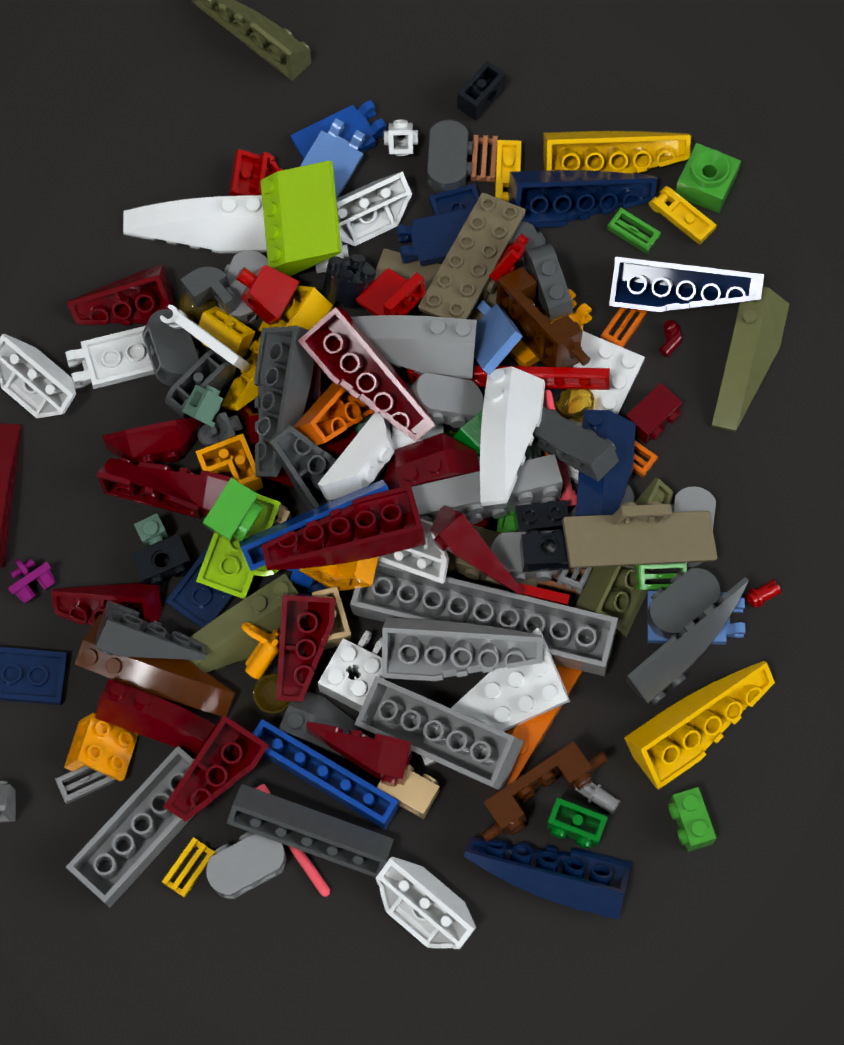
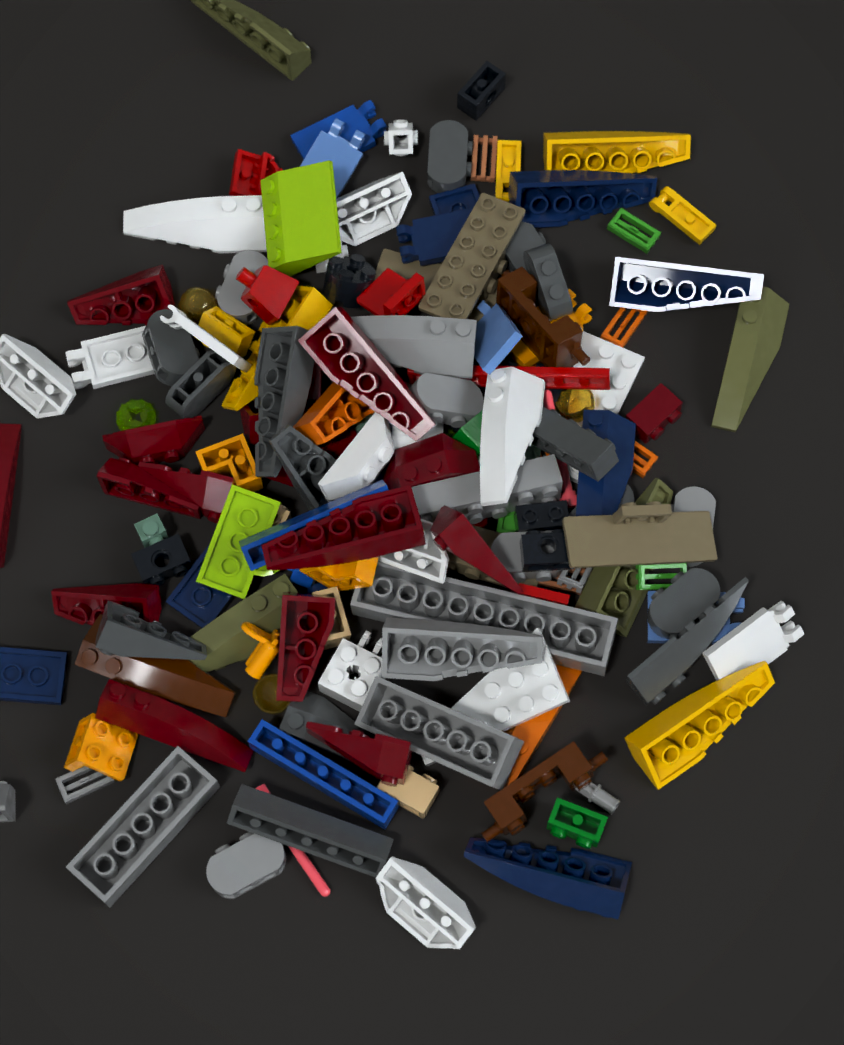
(21, 587): magenta hips -> none
(146, 411): none -> clear neon green gear
(180, 861): yellow tile -> none
(203, 404): sand green brick -> none
(208, 283): dark grey brick -> none
(219, 763): dark red wedge -> none
(222, 430): dark grey hips -> none
(233, 512): bright green piece -> none
(511, 255): red wing -> none
(672, 336): dark red arm -> none
(692, 819): bright green brick -> none
(707, 177): bright green piece -> none
(754, 641): none -> white tile
(758, 596): red pin -> none

